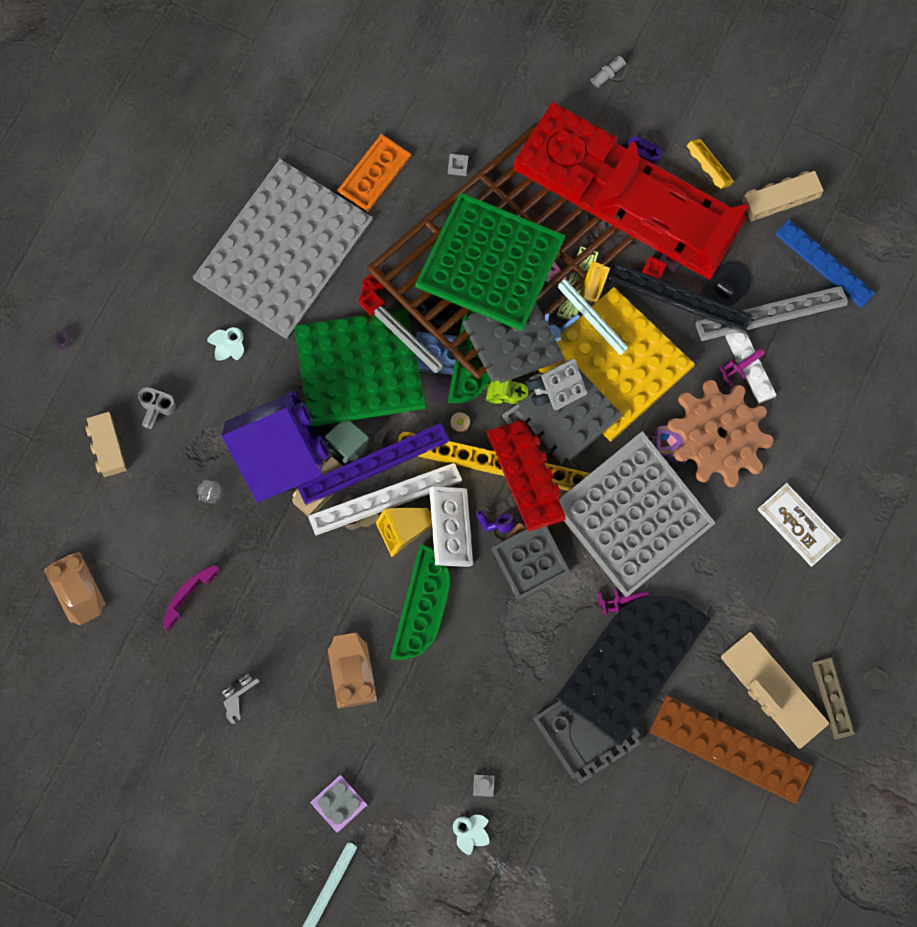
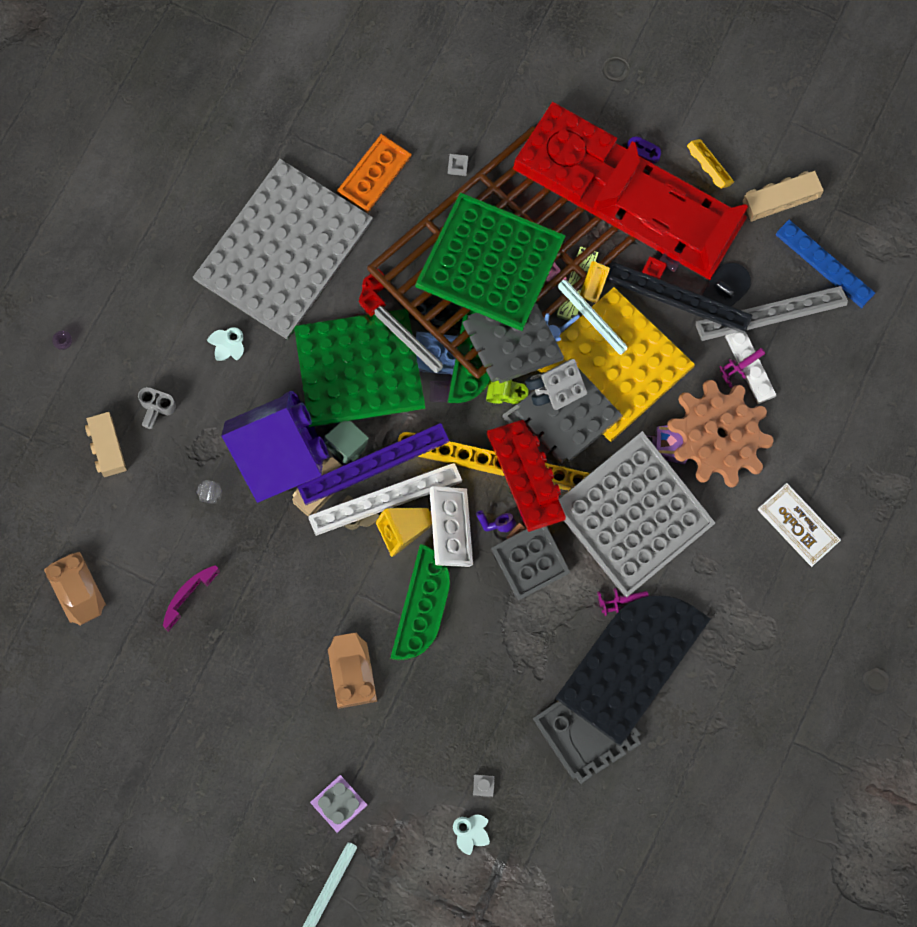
(231, 693): light grey plate -> none
(460, 422): tan tile -> none
(608, 71): light grey pin -> none
(731, 749): dark orange plate -> none
(774, 690): tan bracket -> none
(833, 698): dark tan tile -> none

